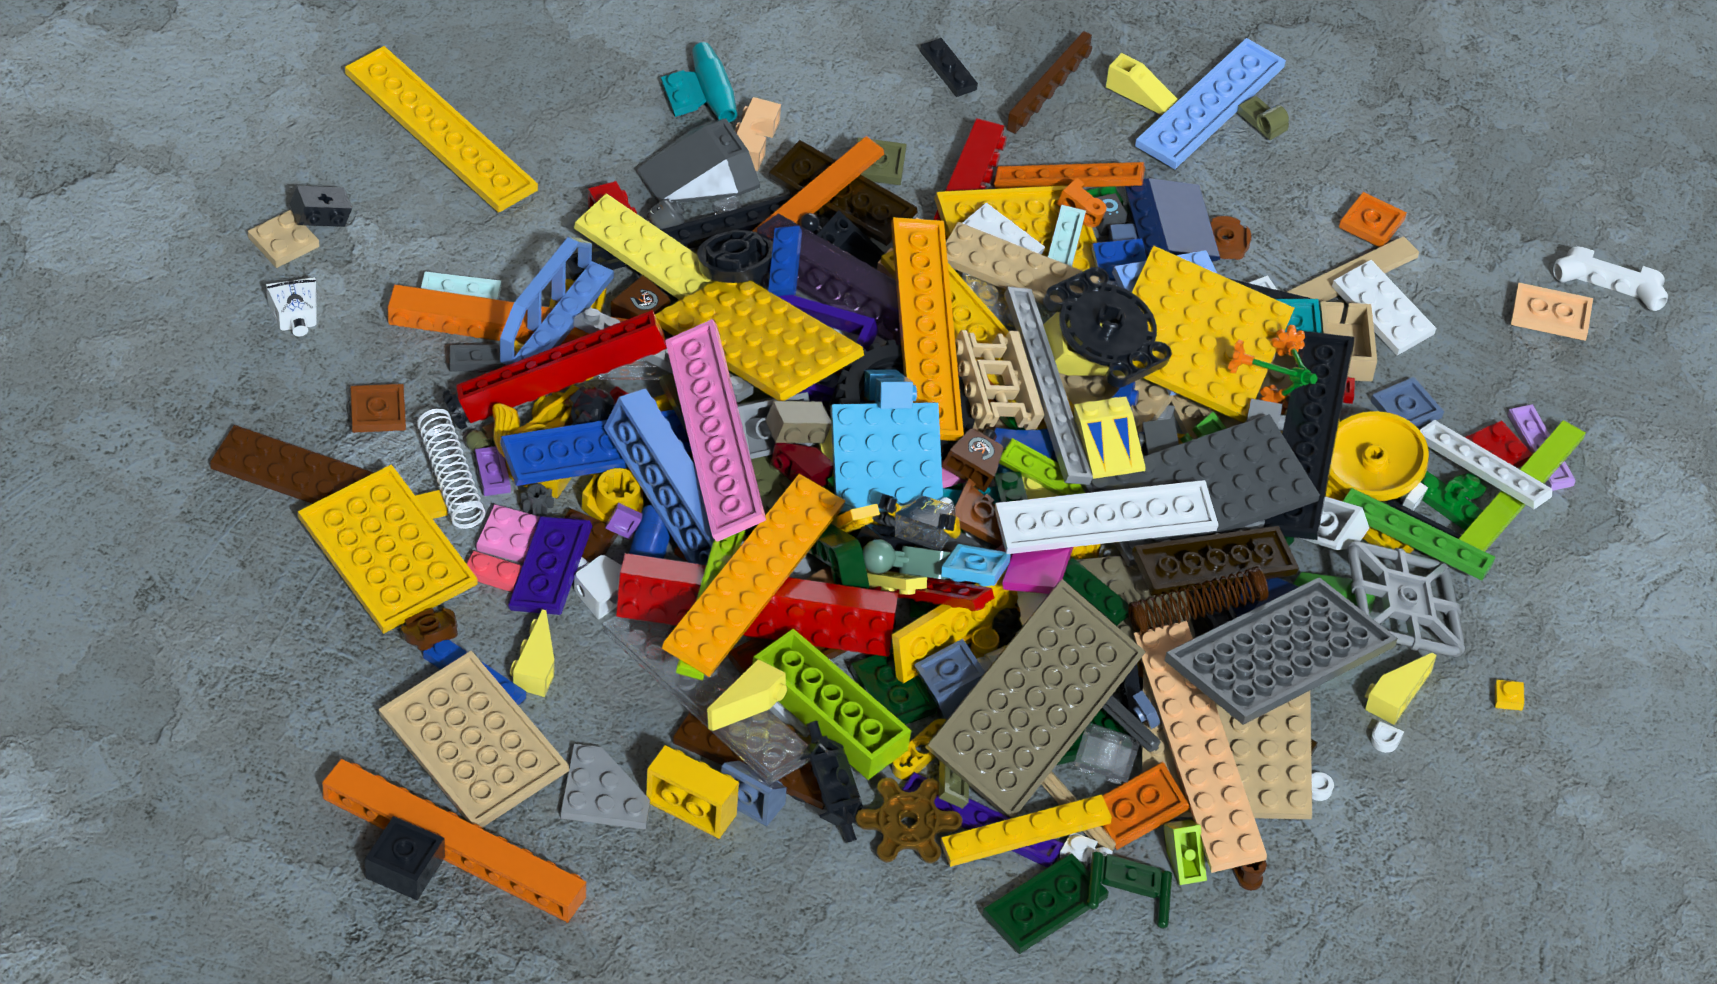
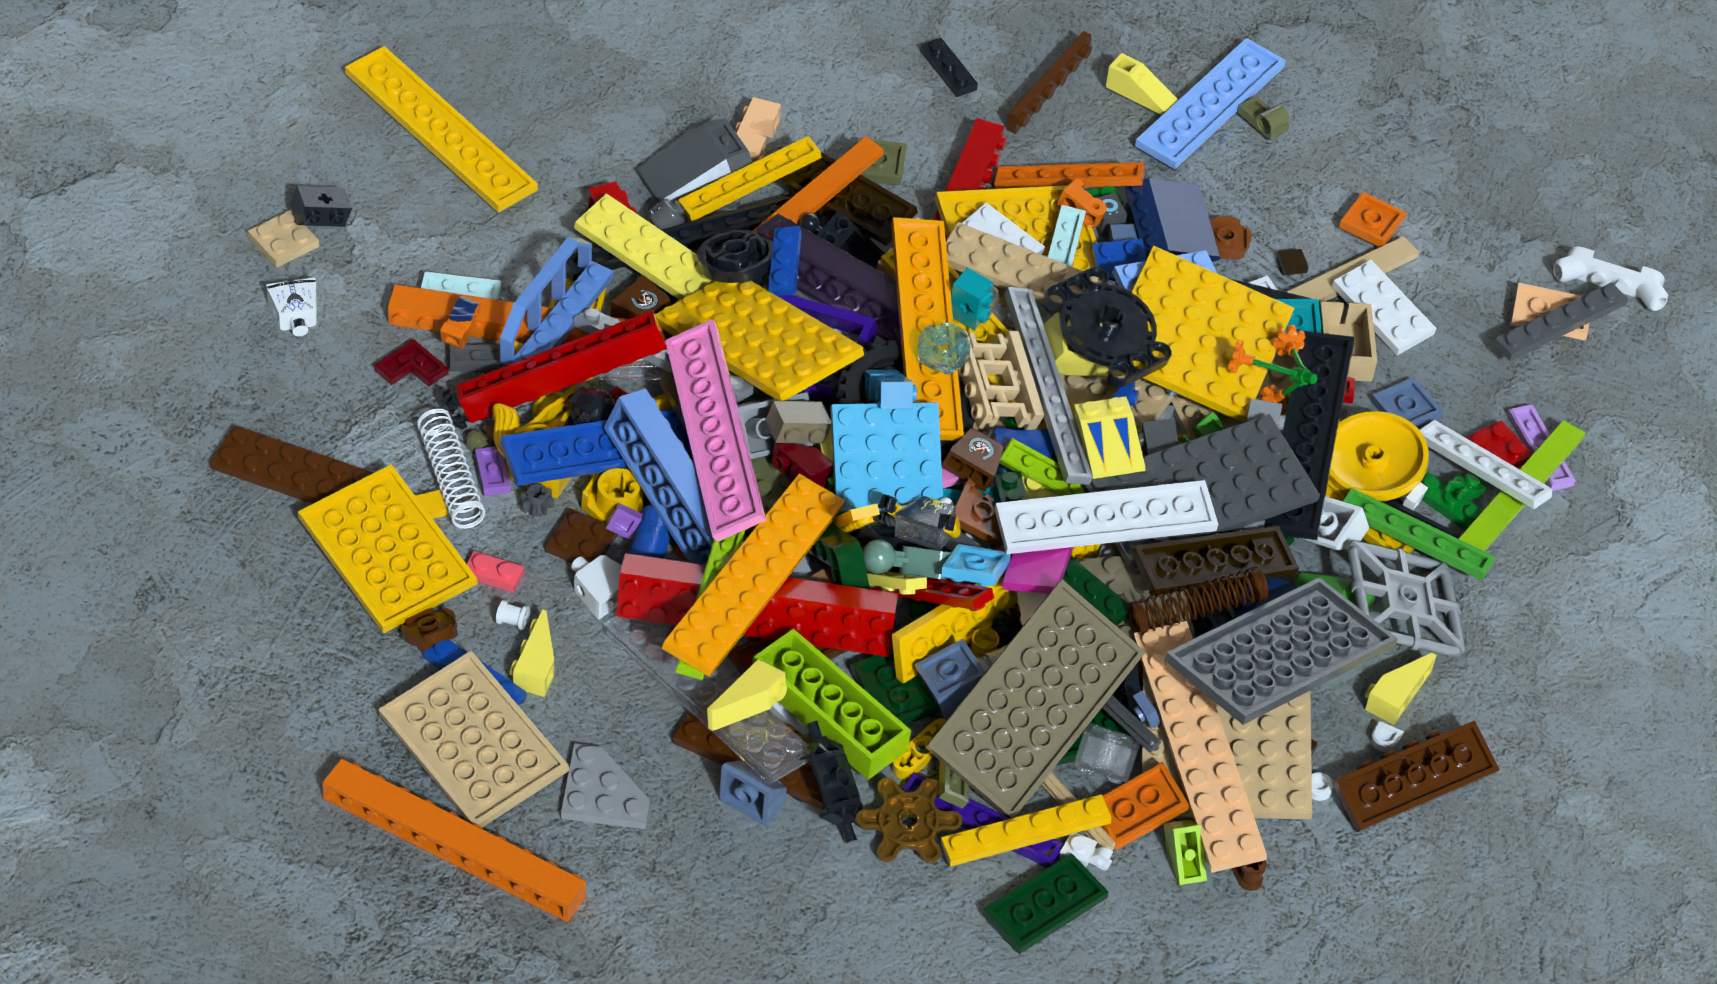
(378, 408): dark orange plate -> none
(405, 858): black container -> none
(414, 359): none -> dark red tile
(460, 322): none -> orange leg
(507, 533): bright pink plate -> none
(512, 615): none -> white bush
(550, 565): dark purple tile -> none
(692, 791): yellow brick -> none
(707, 84): teal plate -> none
(750, 178): none -> yellow plate
(943, 360): none -> clear light blue plate
(971, 299): none -> teal brick
(1130, 877): dark green plate -> none
(1292, 262): none -> dark brown tile
(1415, 775): none -> reddish brown plate
(1509, 695): yellow plate -> none
(1560, 321): none -> dark grey plate

